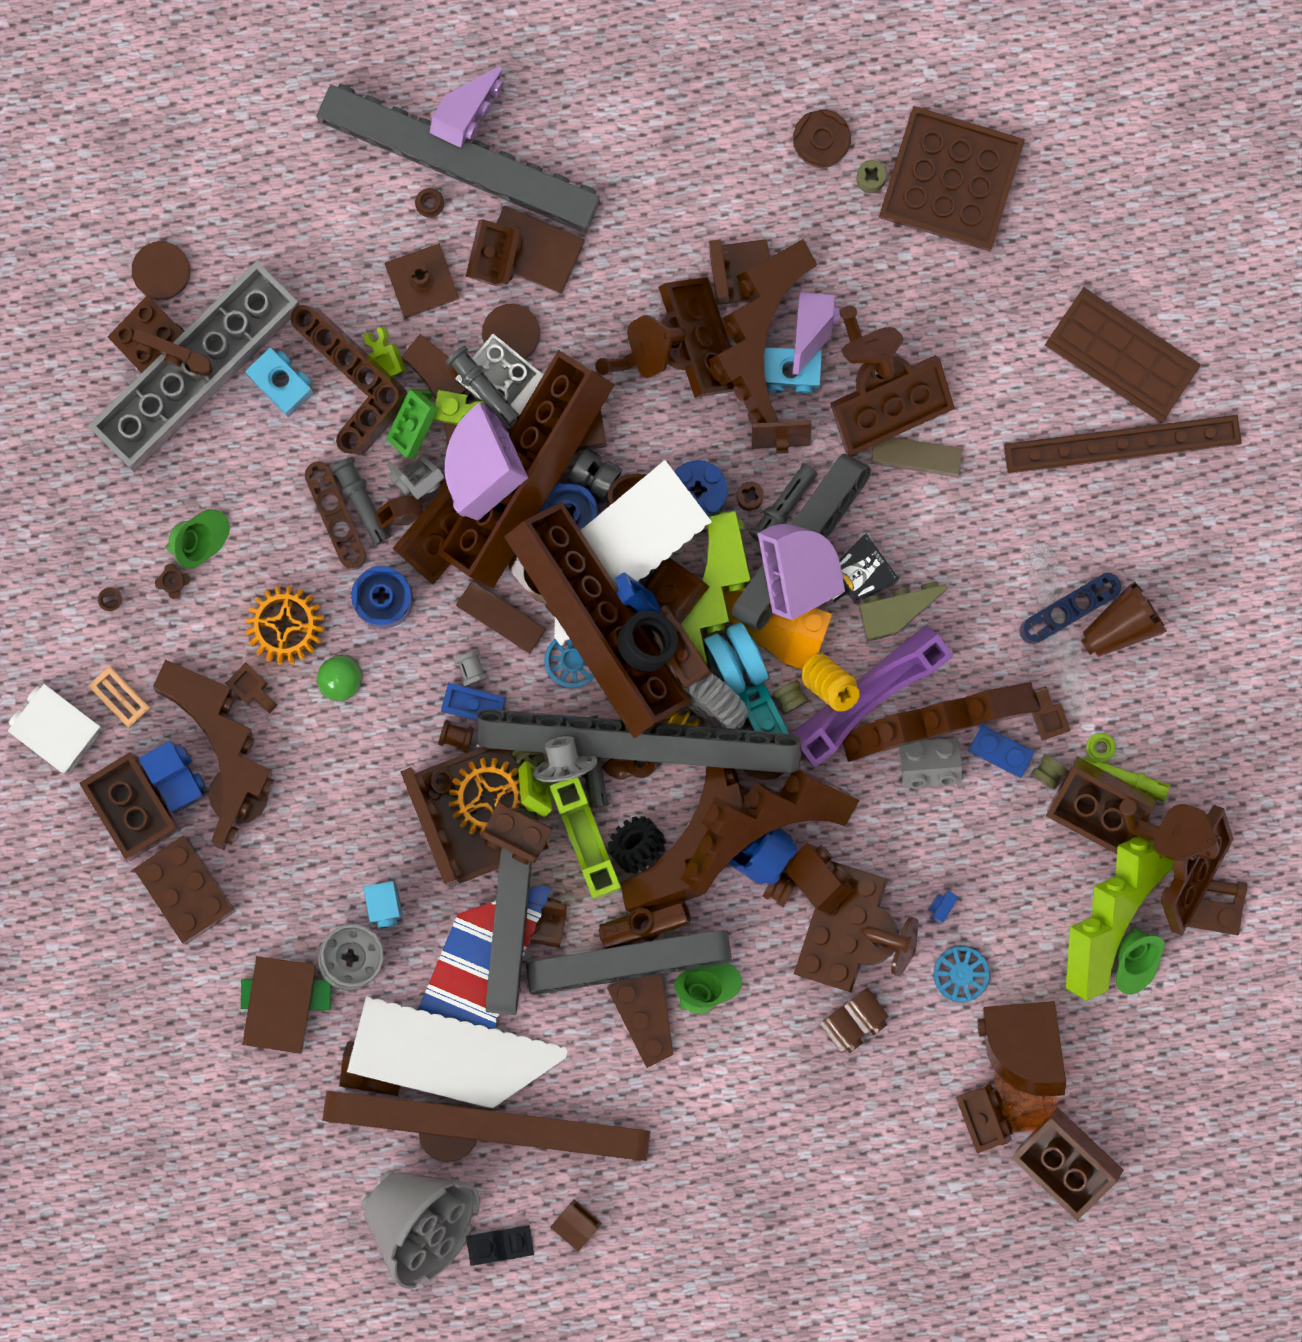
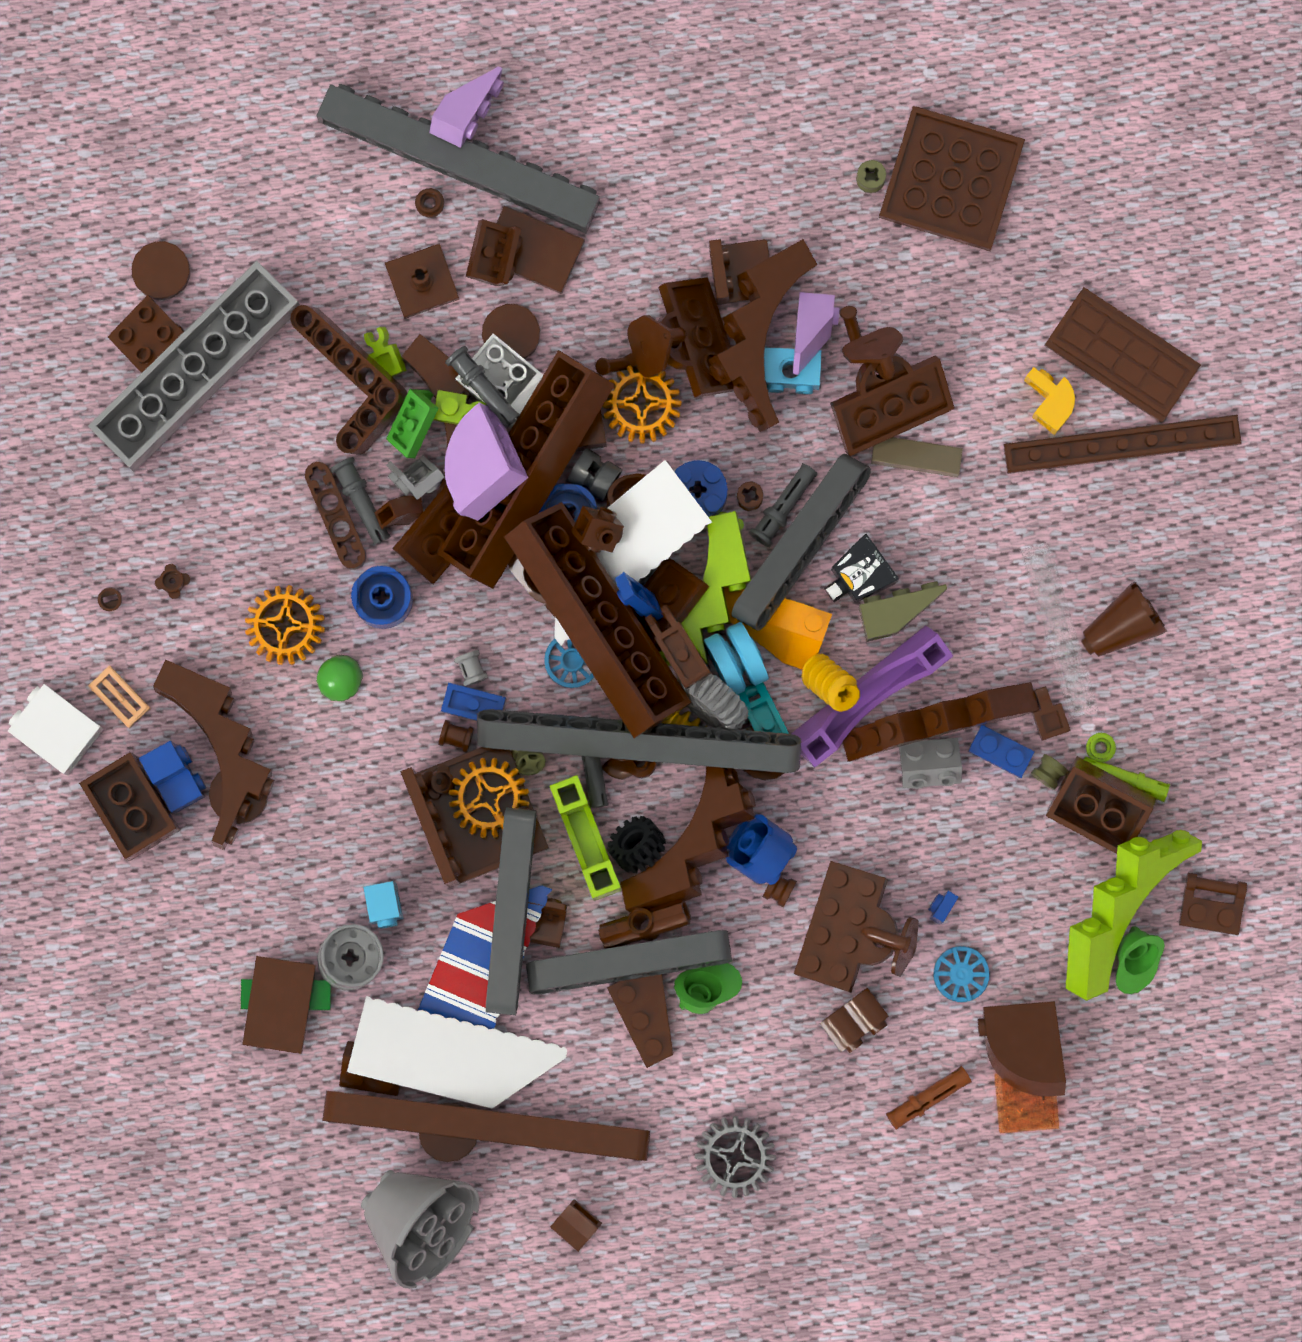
(173, 353): reddish brown hinge -> none
(184, 890): reddish brown brick -> none
(198, 538): bright green piece -> none
(250, 686): reddish brown plate -> none
(265, 371): medium azure brick -> none
(500, 617): reddish brown tile -> none
(500, 1245): black slope -> none
(516, 833): reddish brown bracket -> none
(534, 793): lime plate -> none
(561, 757): light grey wheel -> none
(598, 529): none -> reddish brown brick
(655, 403): none -> light orange gear
(659, 625): black tyre -> none
(760, 1164): none -> light grey gear
(764, 810): reddish brown arch -> none
(781, 435): reddish brown piece -> none
(790, 697): olive wheel -> none
(799, 569): lavender brick -> none
(819, 878): reddish brown brick -> none
(821, 149): reddish brown tile -> none
(929, 1097): none -> dark orange pin
(984, 1118): reddish brown bracket -> none
(1058, 402): none -> yellow brick
(1067, 1164): reddish brown brick -> none
(1071, 610): dark blue beam -> none
(1197, 847): reddish brown plate -> none

